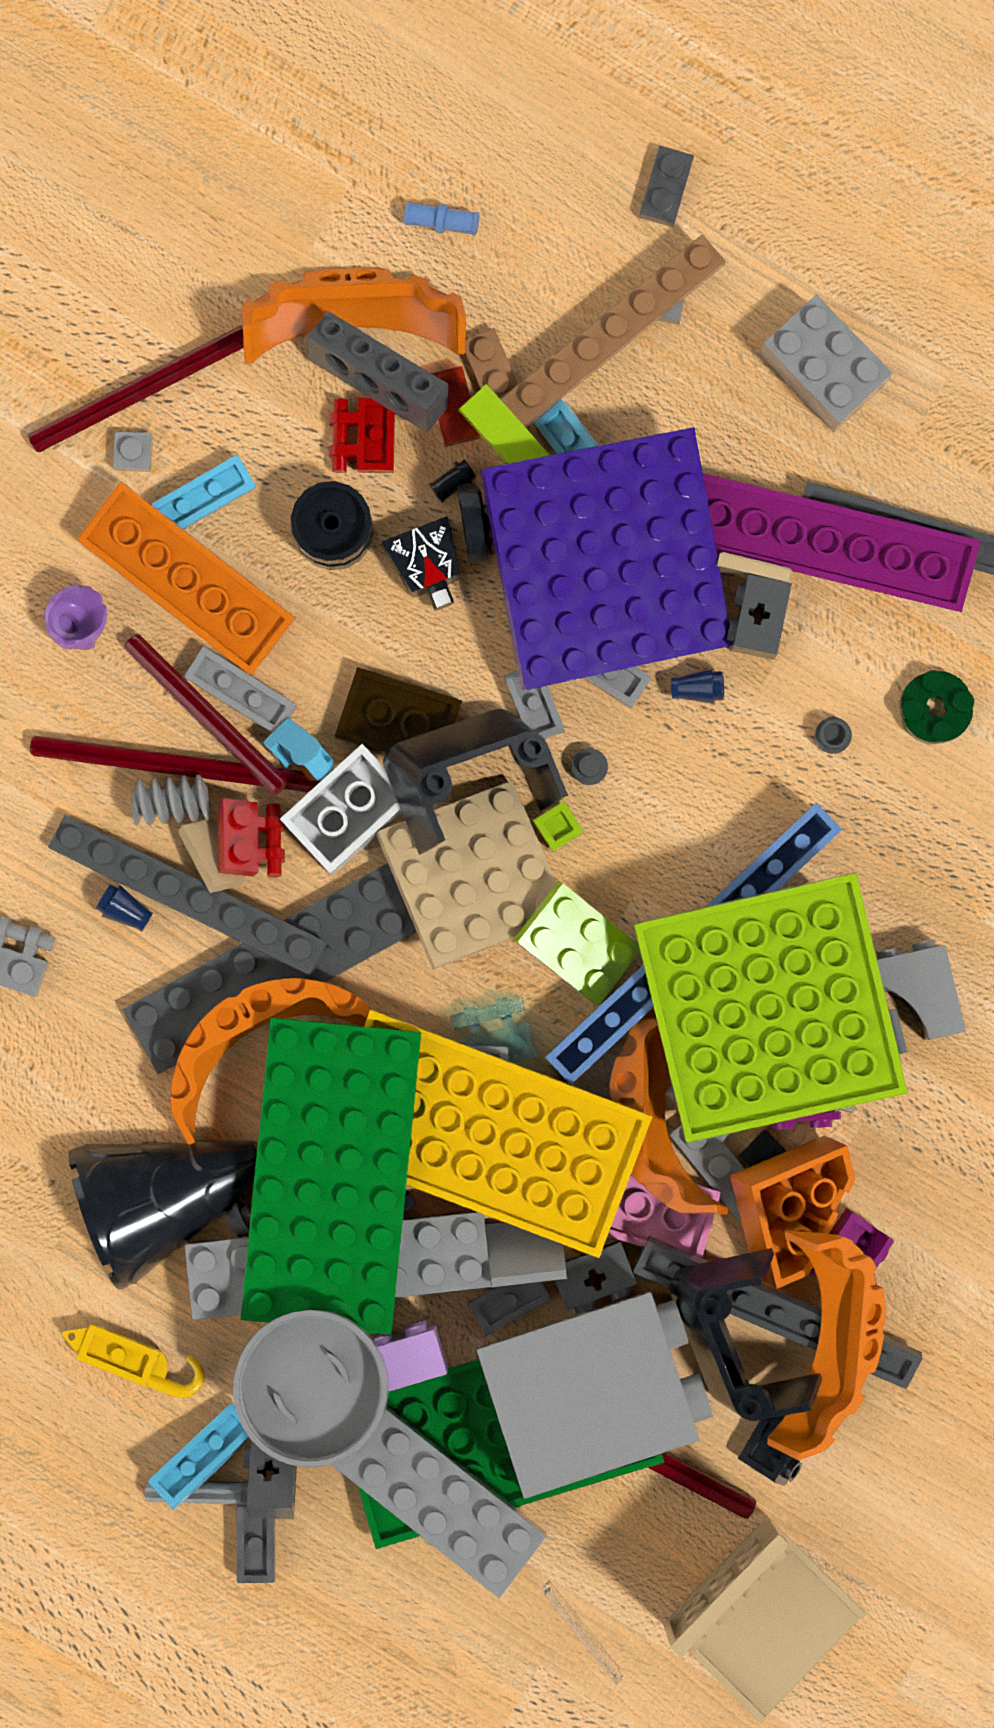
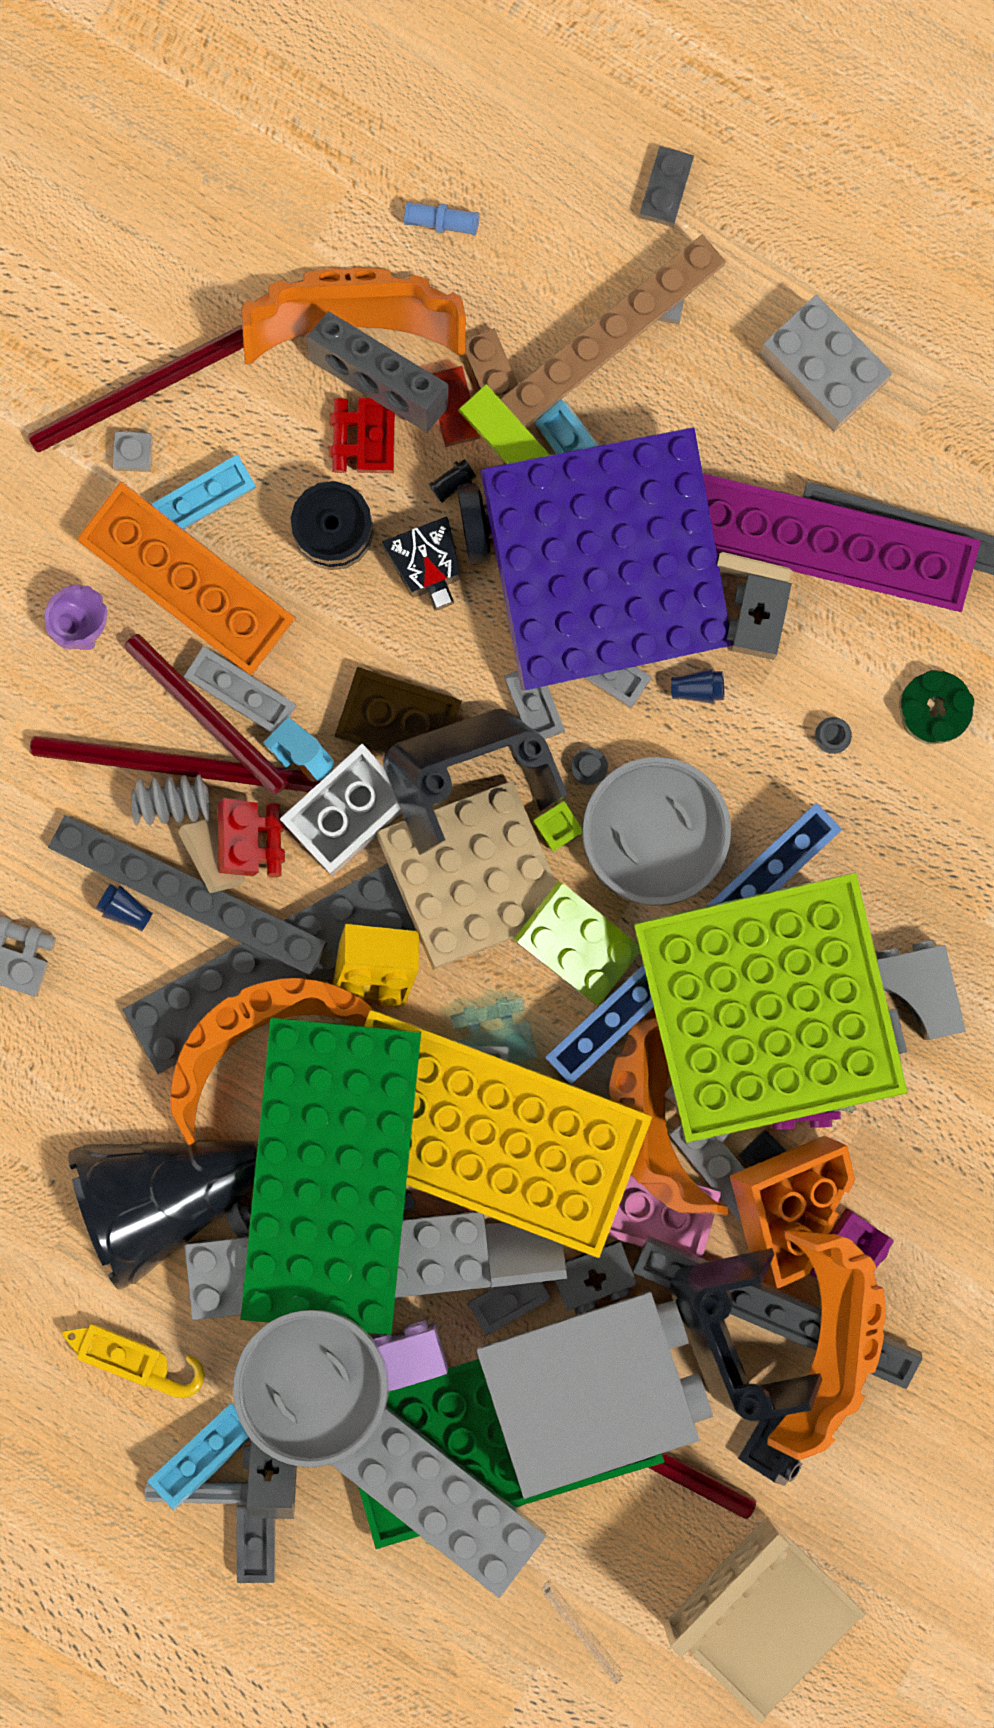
(377, 963): none -> yellow slope
(656, 831): none -> light grey piece

